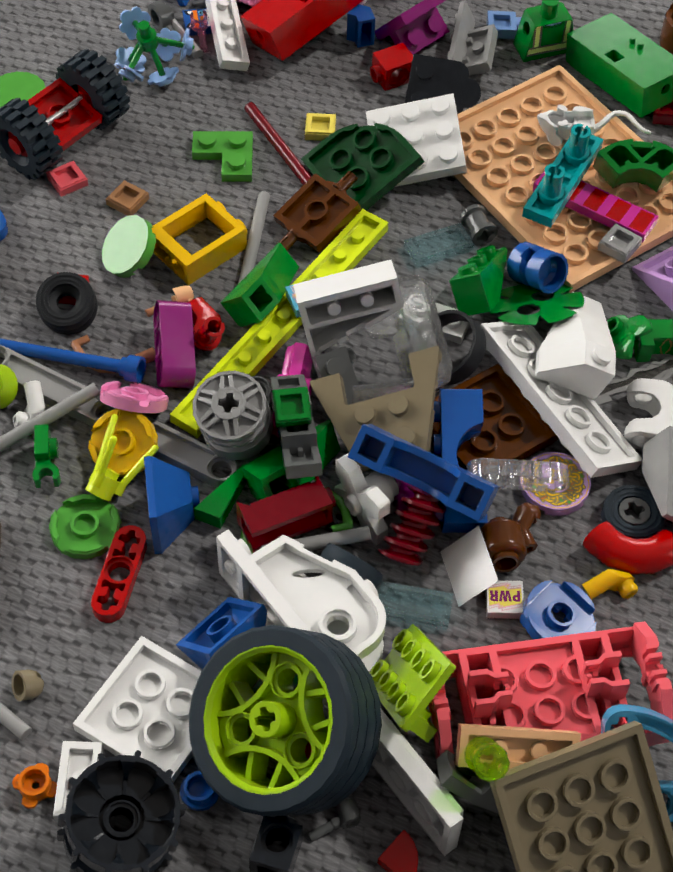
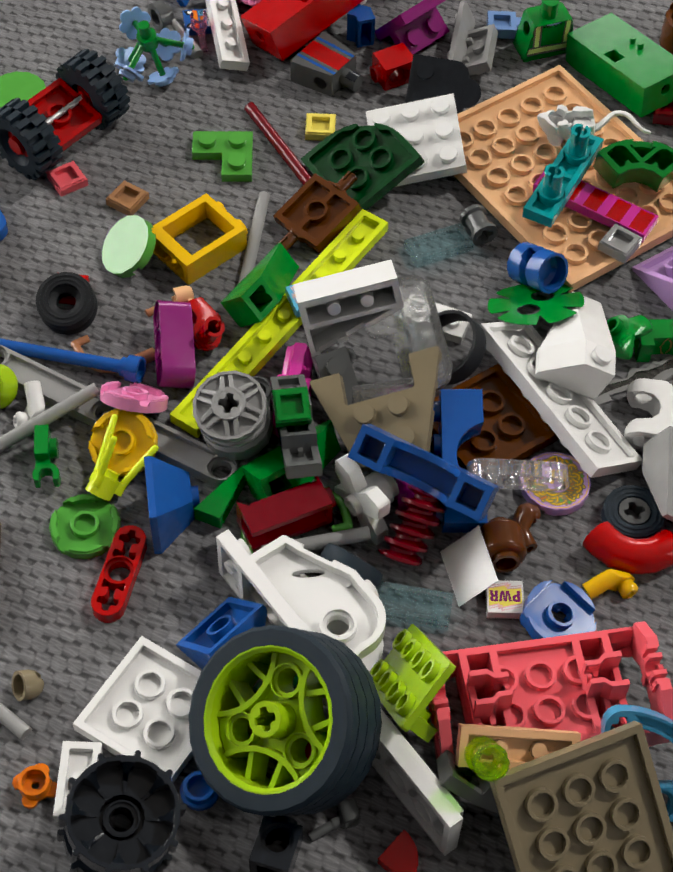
(325, 66): none -> dark grey torso
(480, 281): green slope -> none

